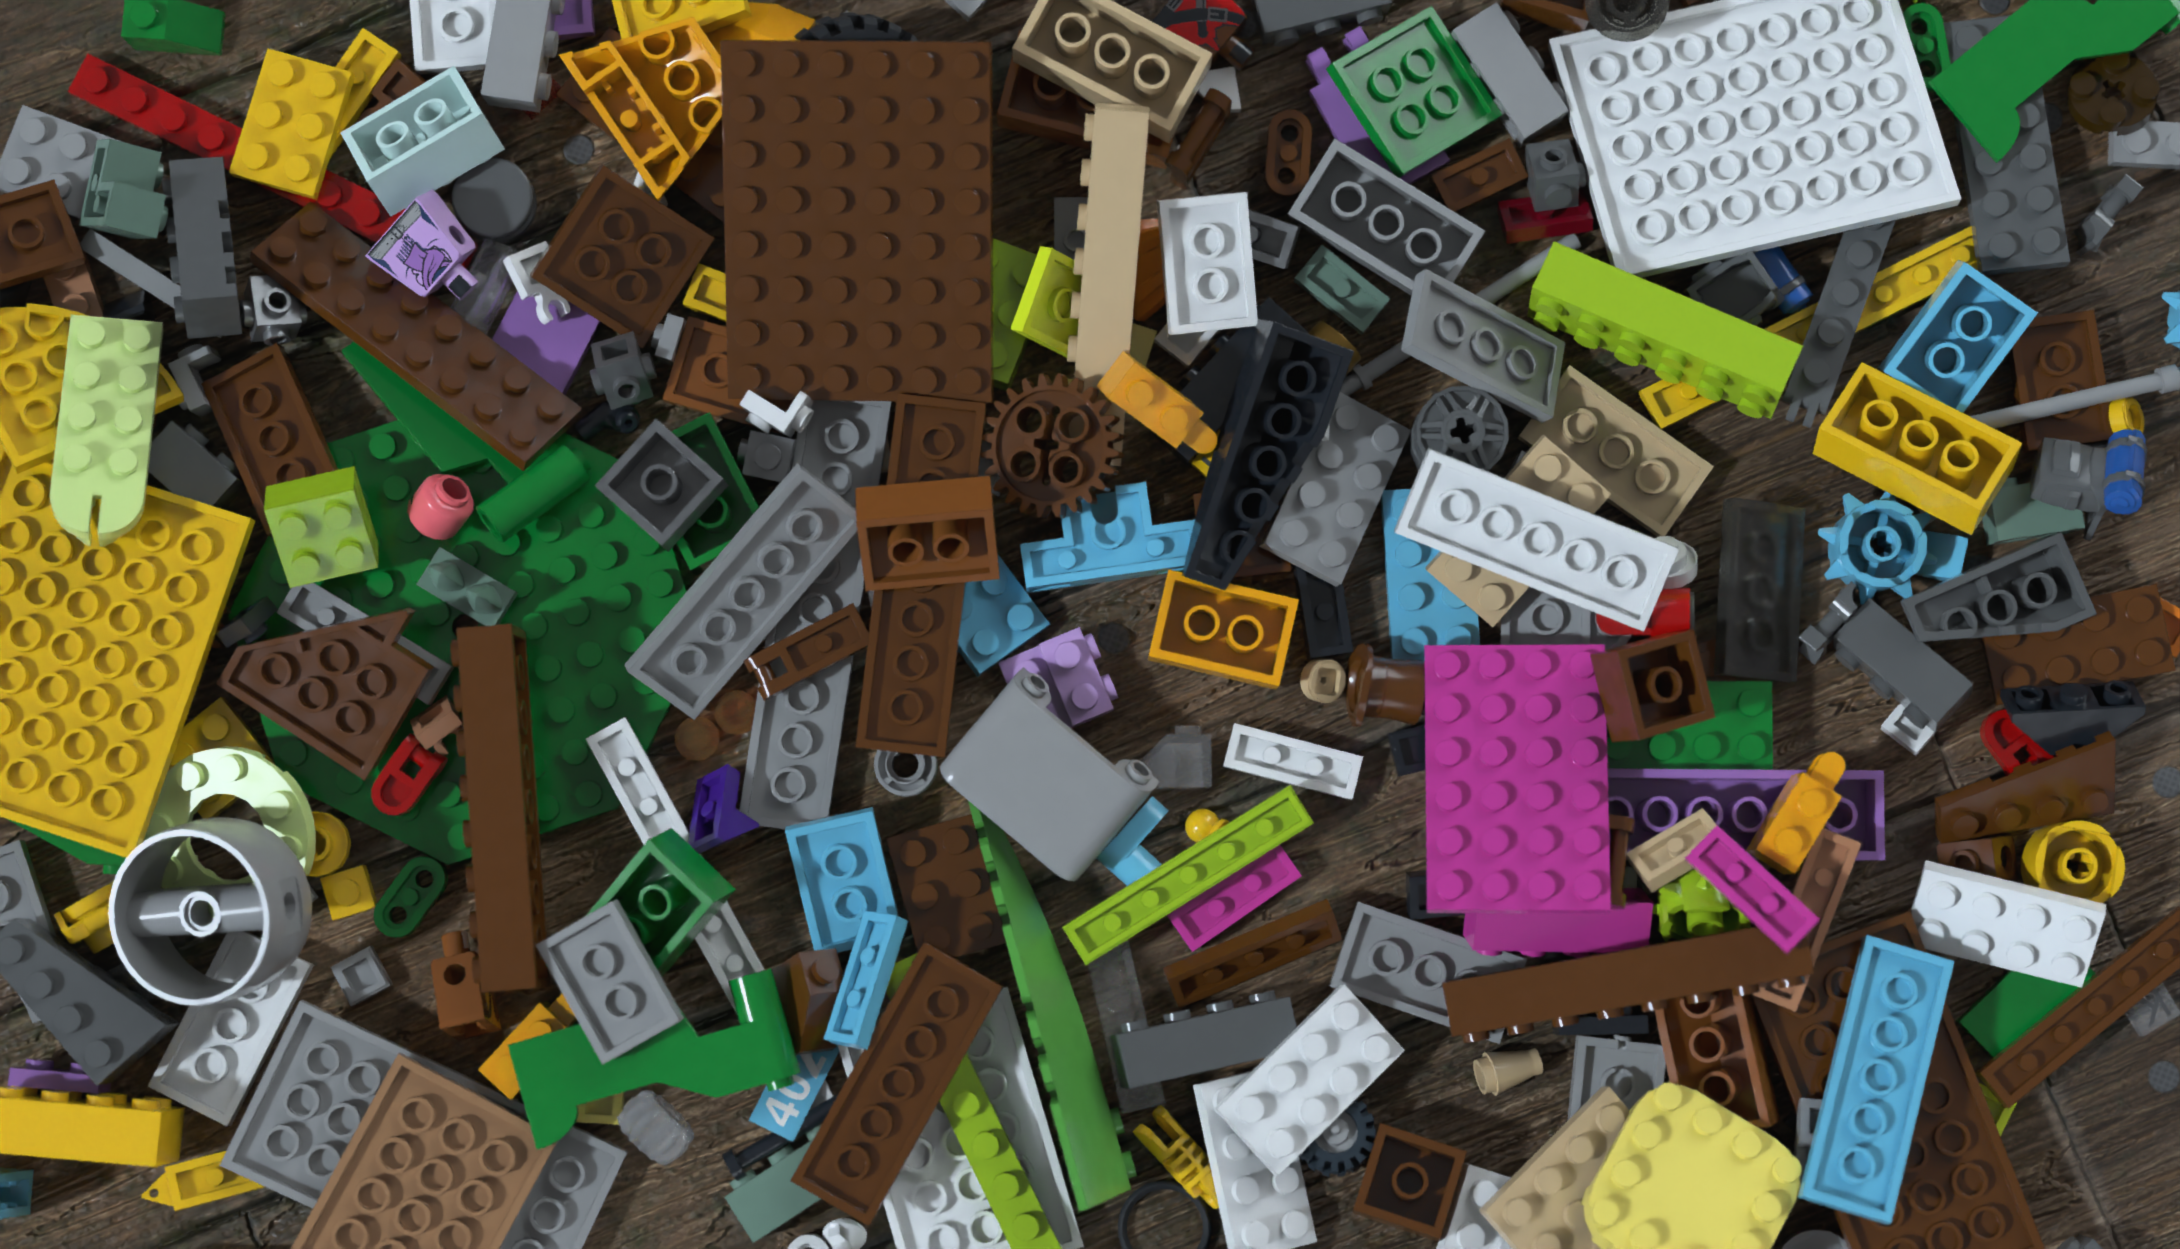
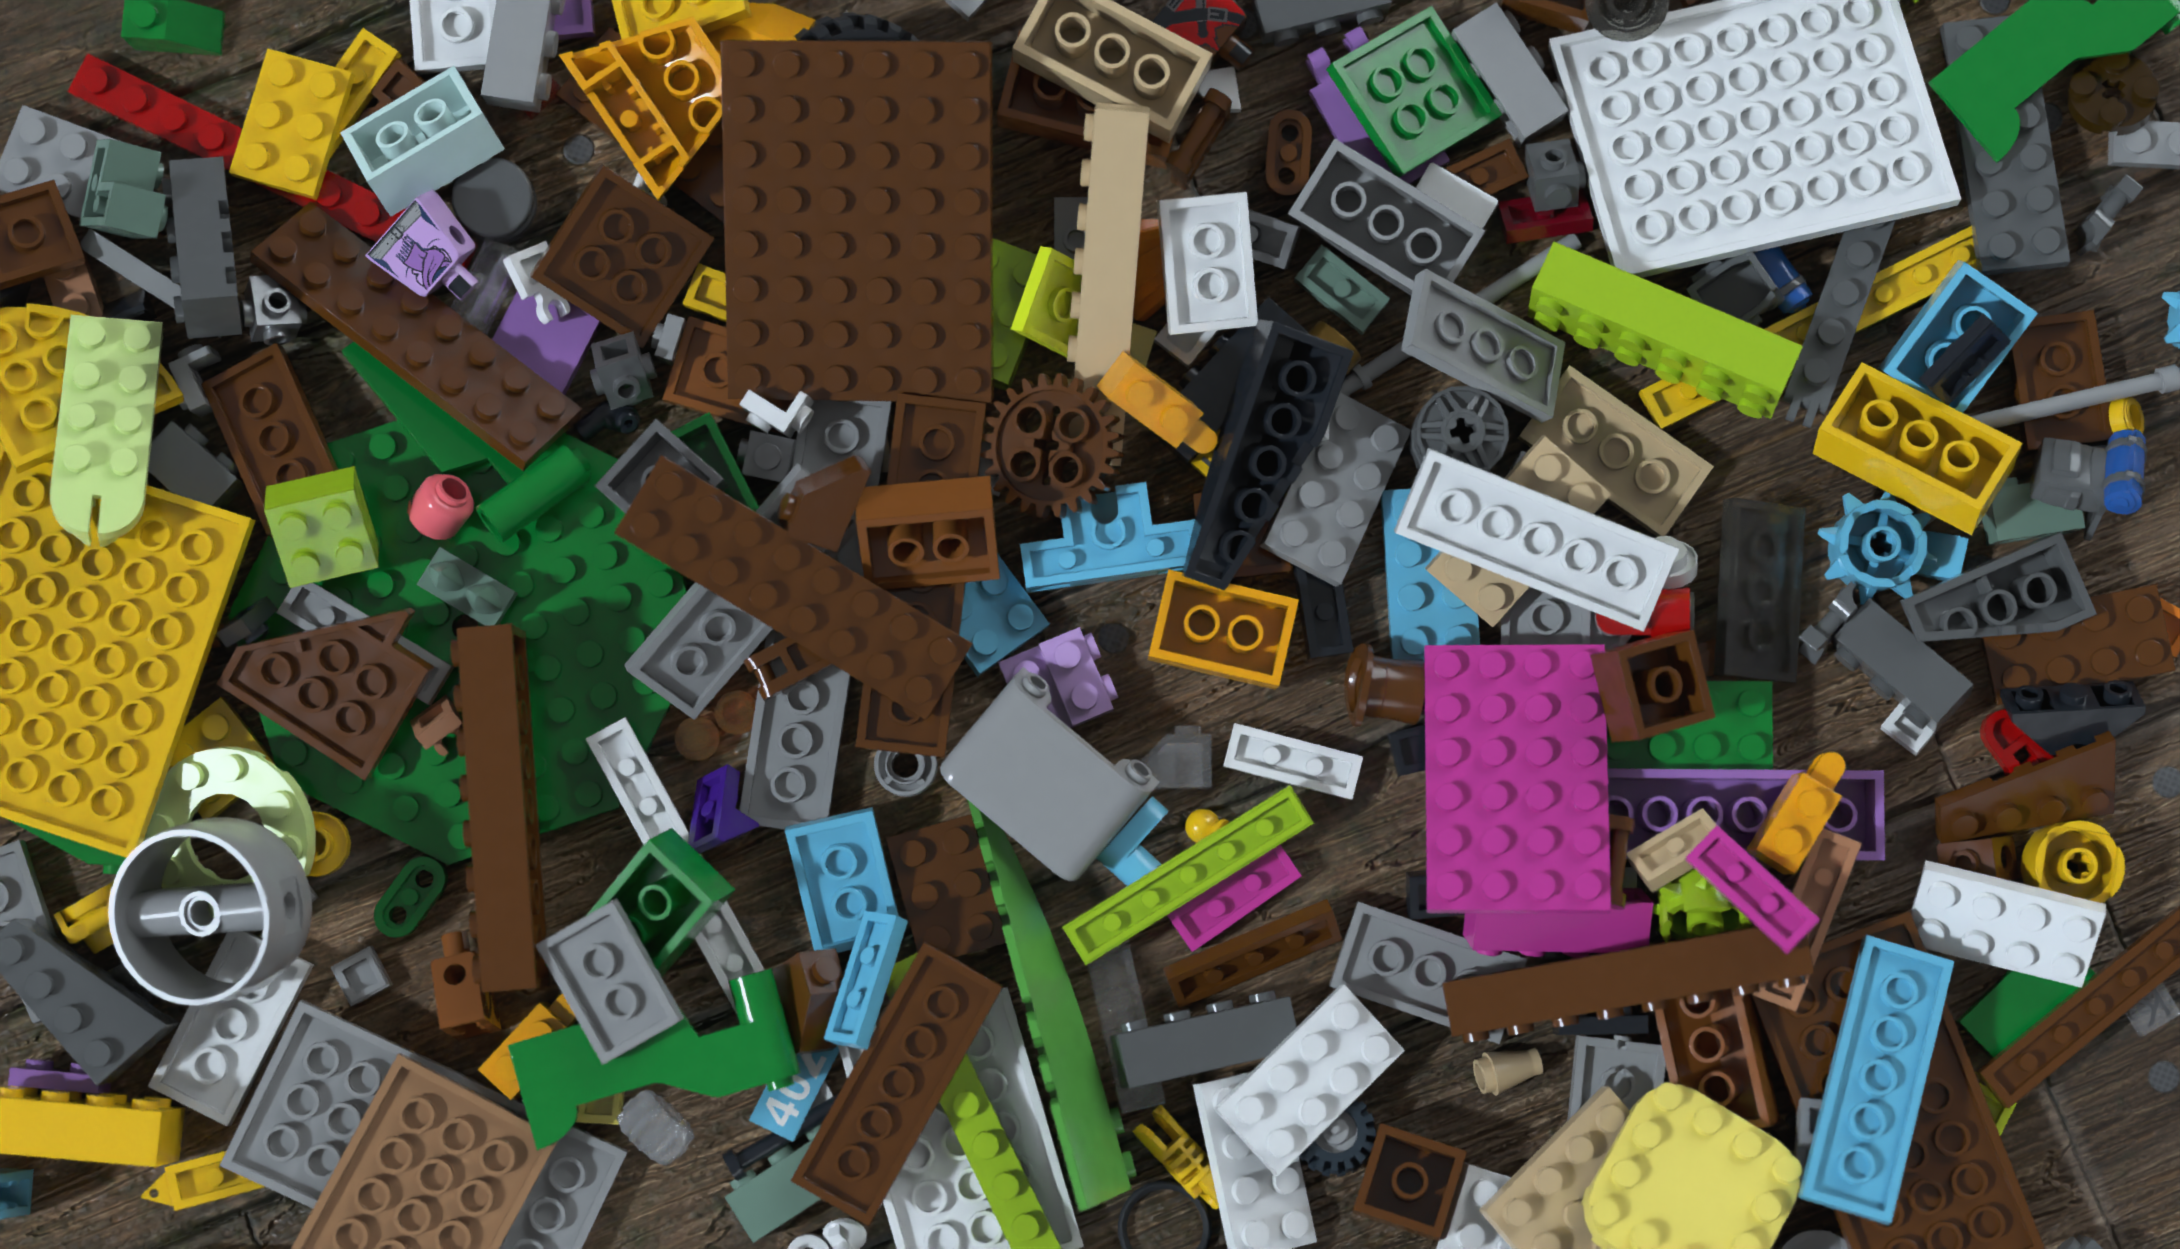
(349, 892): yellow plate -> none
(397, 791): red plate -> none
(793, 587): none -> reddish brown plate
(824, 503): none -> reddish brown slope
(1323, 680): tan tile -> none
(1457, 195): none -> white sticker
(1932, 46): green plate -> none
(1965, 359): none -> black plate

